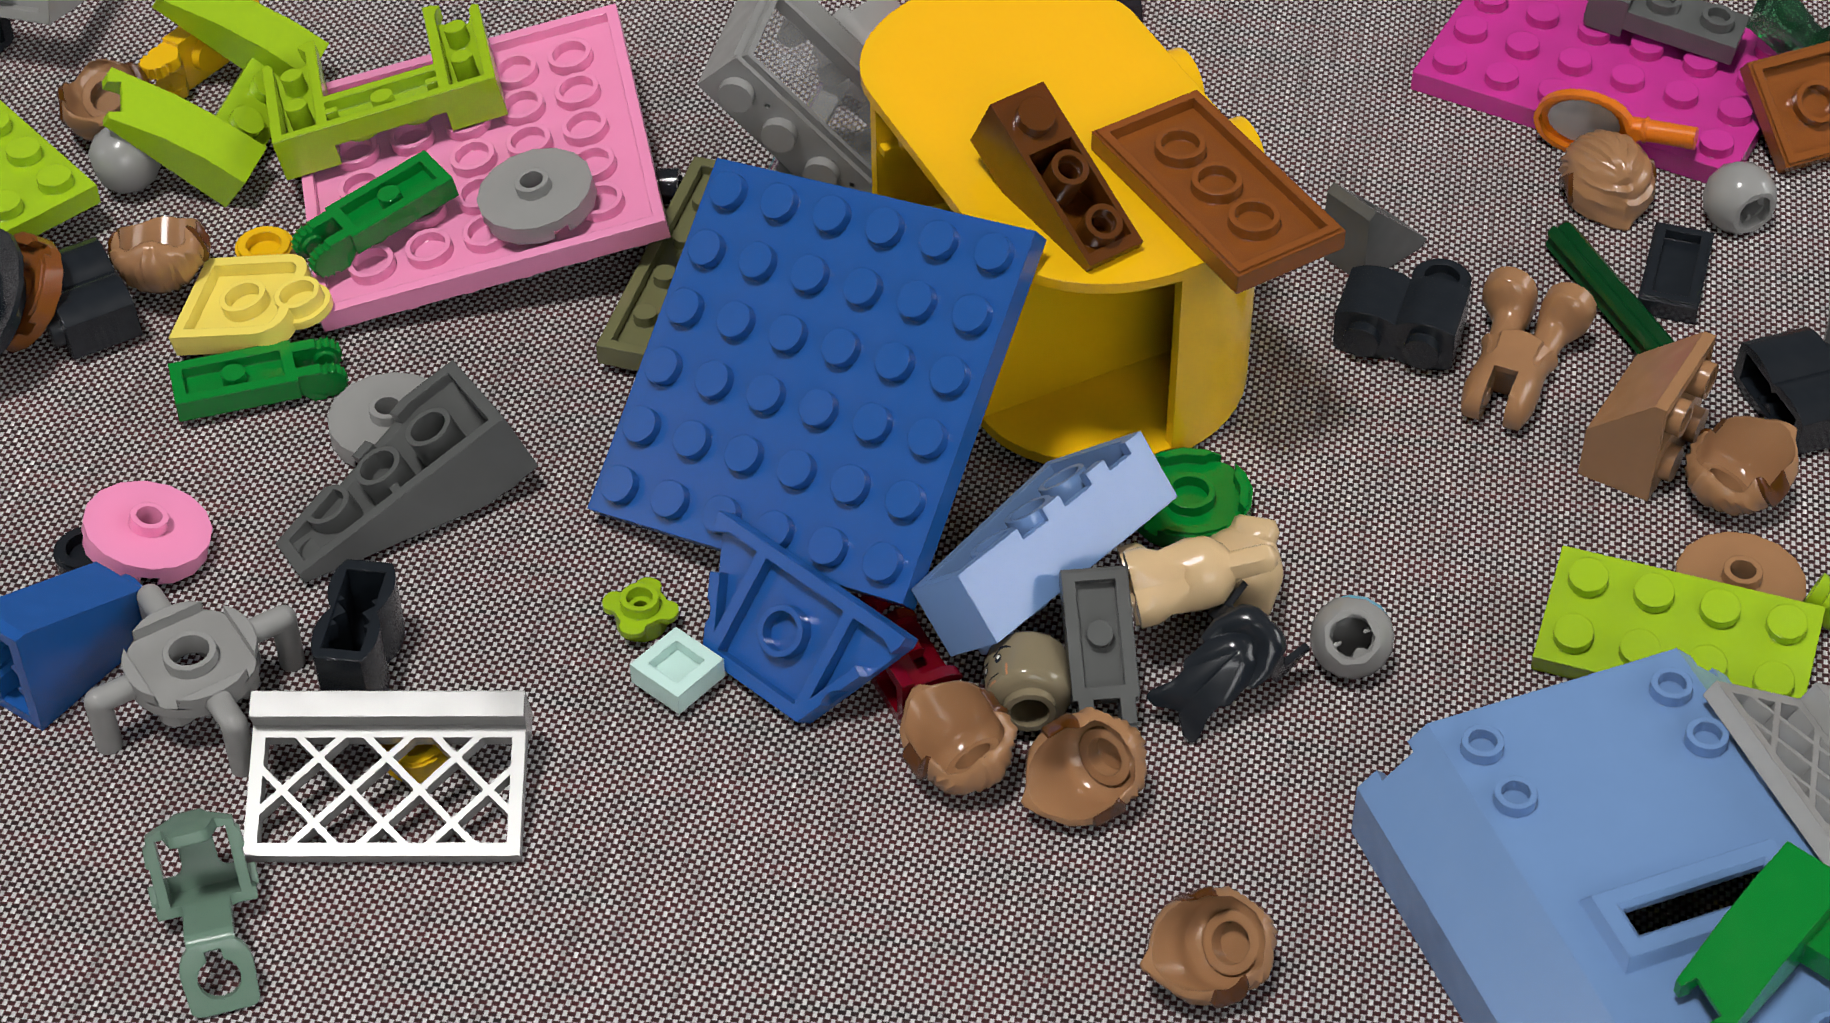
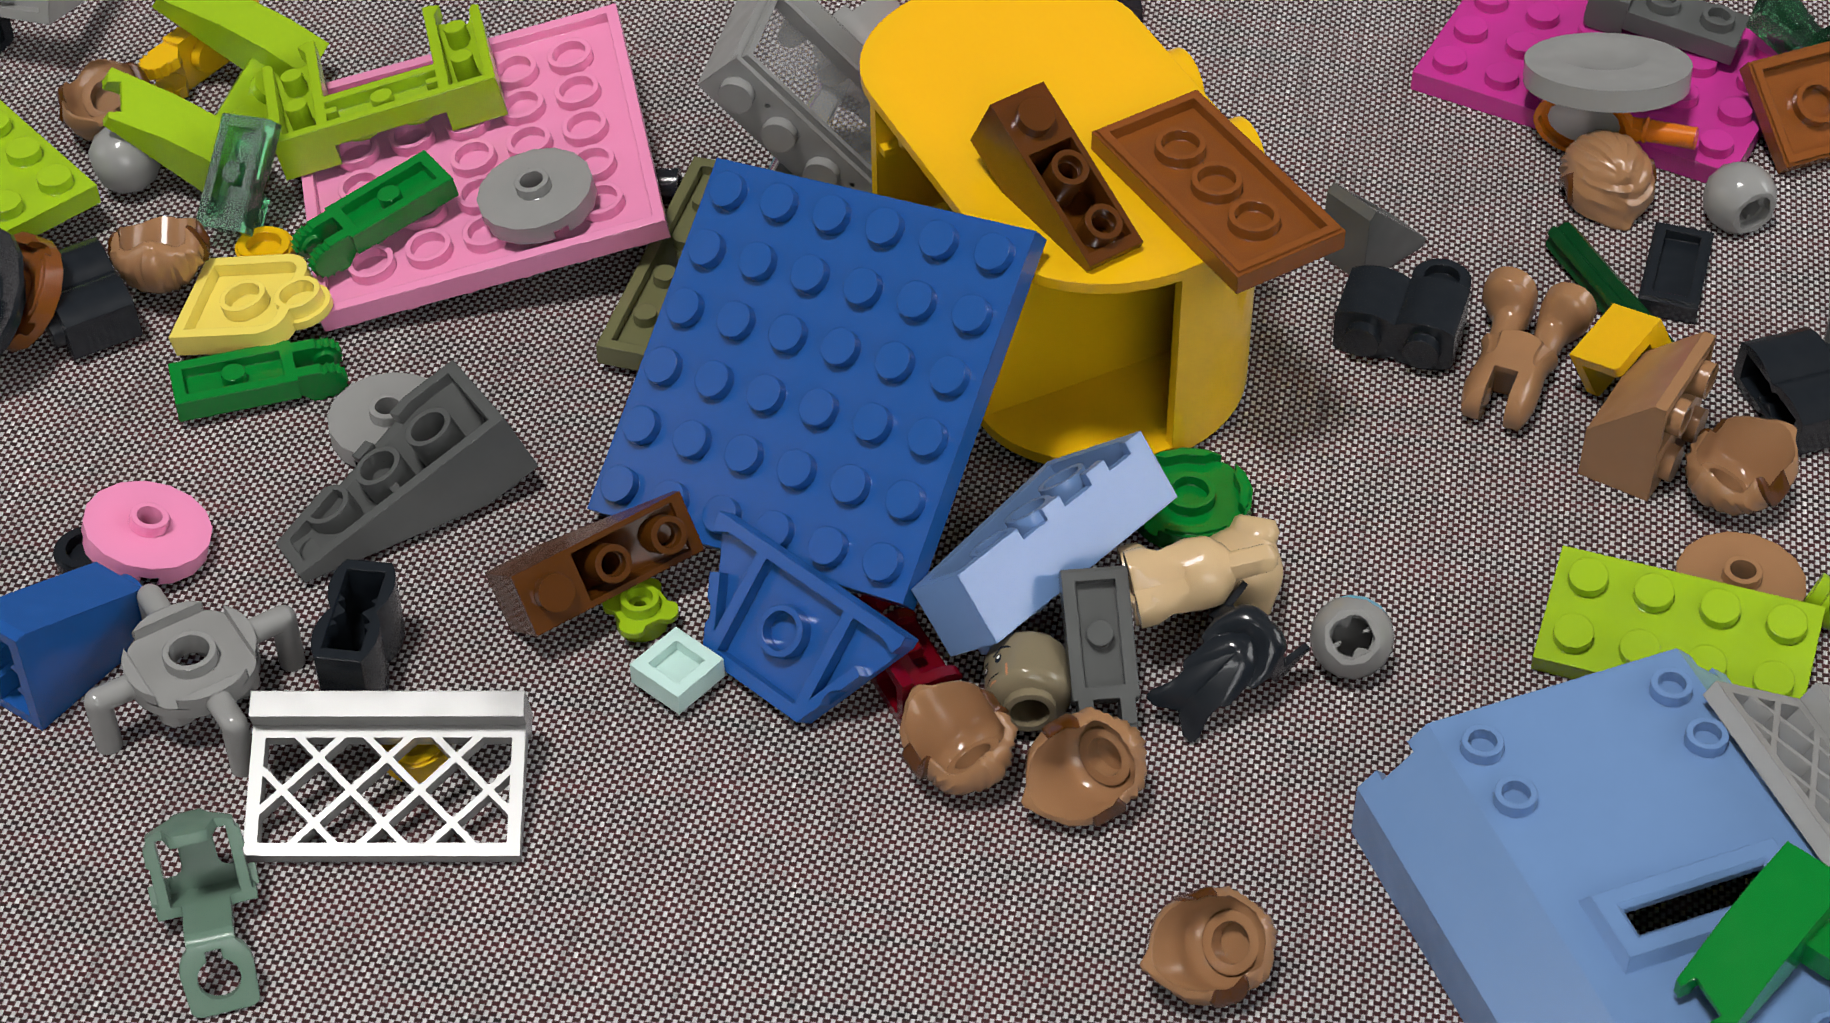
(238, 174): none -> clear green hinge
(593, 564): none -> reddish brown slope
(1607, 72): none -> light grey piece
(1615, 346): none -> yellow panel

